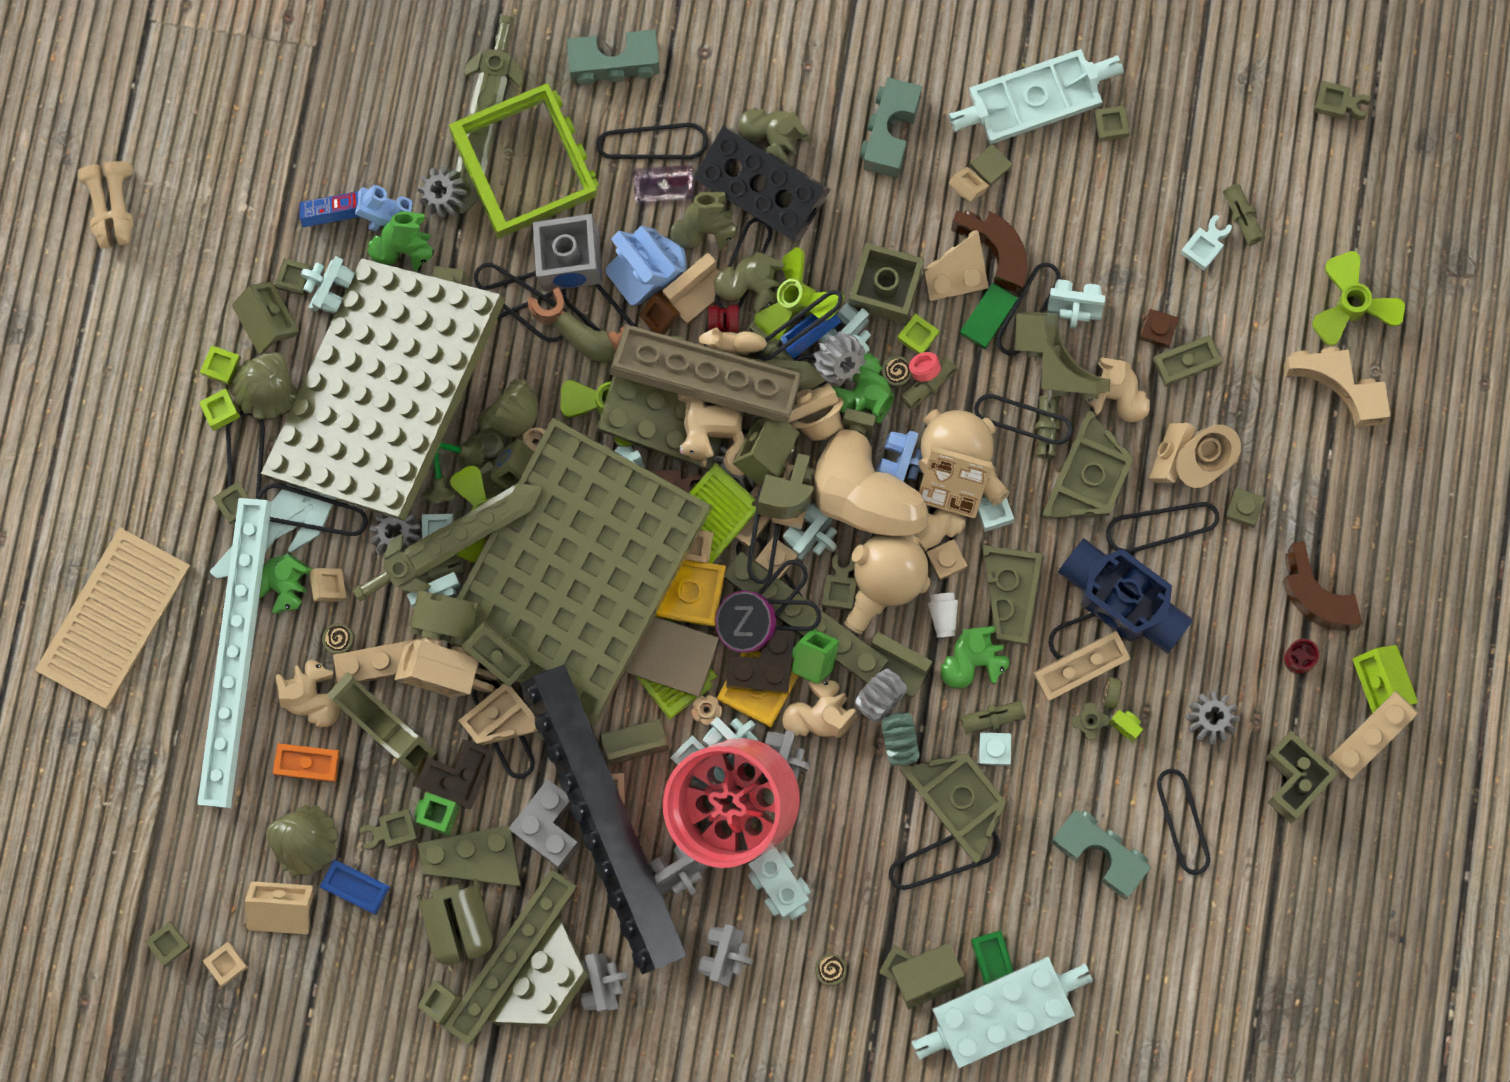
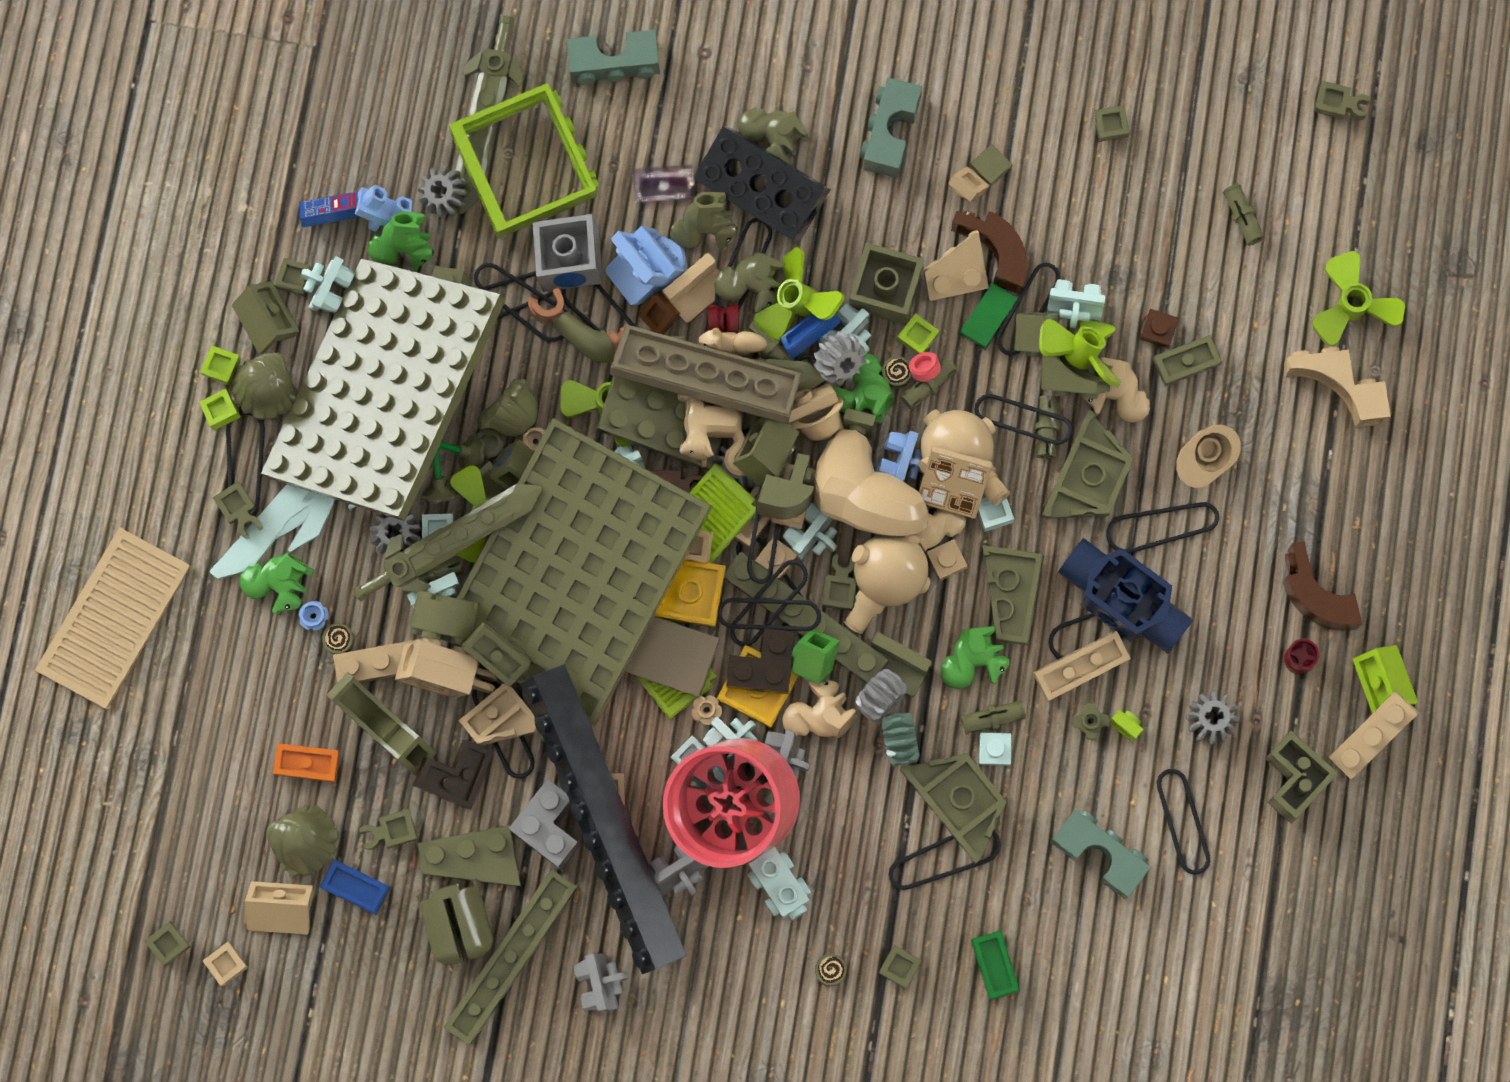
(118, 217): tan piece -> none
(234, 653): light aqua plate -> none
(301, 696): tan animal -> none
(305, 615): none -> light blue plate
(321, 498): black piece -> none
(327, 585): tan plate -> none
(436, 814): bright green brick -> none
(439, 1002): olive plate -> none
(544, 984): wing -> none
(634, 742): olive panel -> none
(652, 128): black piece -> none
(729, 956): light grey hips -> none
(745, 621): black tile -> none
(805, 331): black piece -> none
(928, 975): olive panel -> none
(943, 613): white cone -> none
(1002, 1012): light aqua plate -> none
(1036, 96): light aqua plate -> none
(1079, 349): none -> lime piece
(1111, 693): olive tile -> none
(1175, 439): tan plate -> none
(1204, 245): light aqua plate -> none
(1245, 507): olive plate -> none

